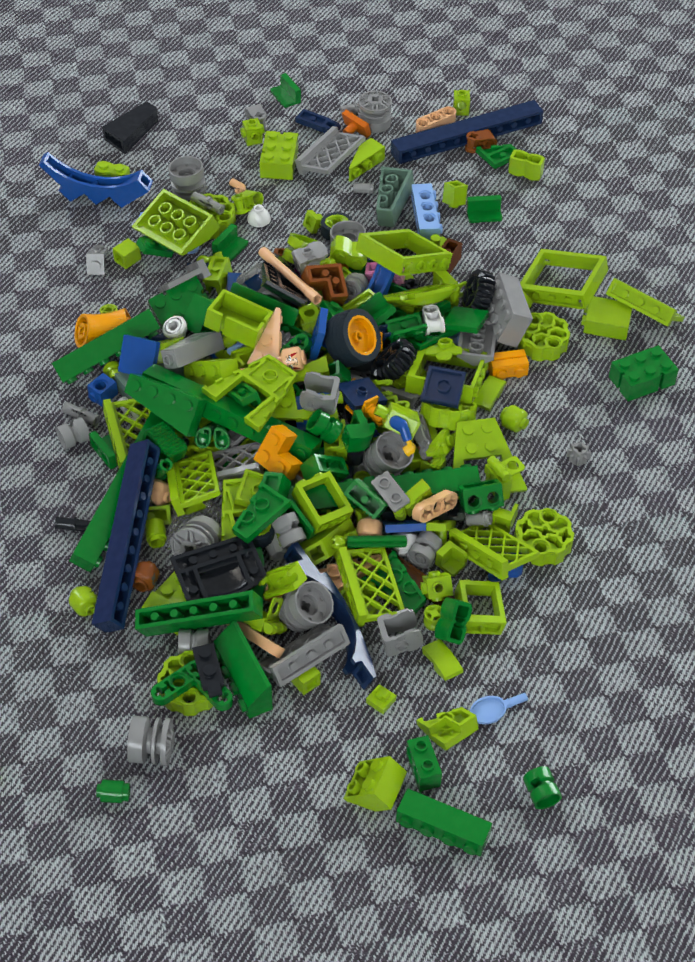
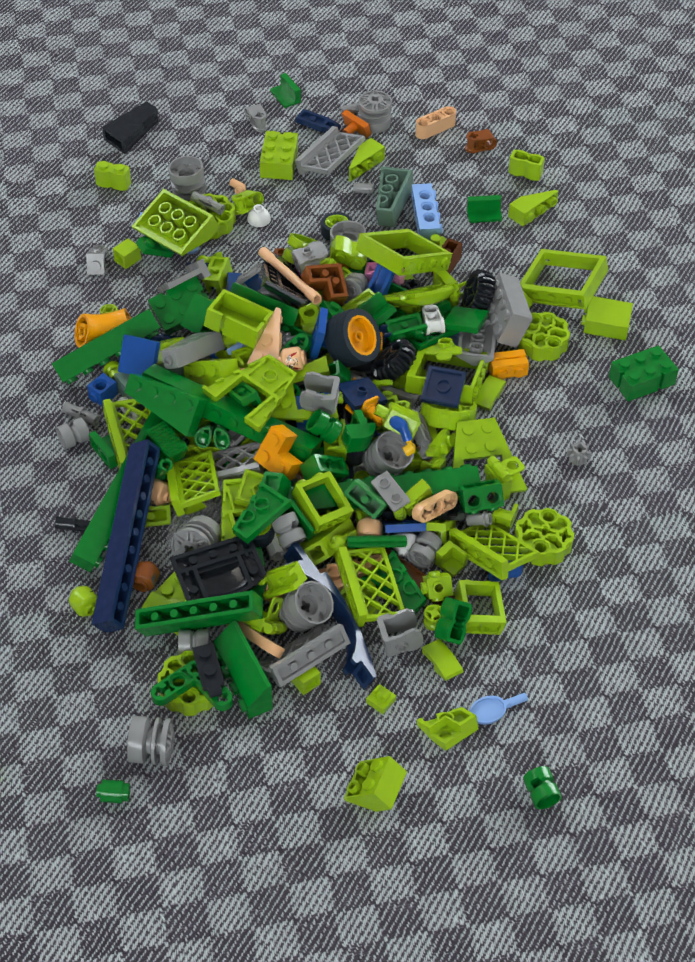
(97, 188): blue arch -> none
(155, 532): lime brick -> none
(175, 327): white brick -> none
(229, 243): green panel -> none
(252, 131): lime brick -> none
(312, 221): lime tile -> none
(423, 763): green brick -> none
(443, 822): green brick -> none
(454, 134): dark blue brick -> none
(455, 193): lime brick -> none
(461, 102): lime brick -> none
(497, 155): green wing -> none
(514, 418): lime head -> none
(529, 207): none -> lime slope
(643, 303): lime fence -> none

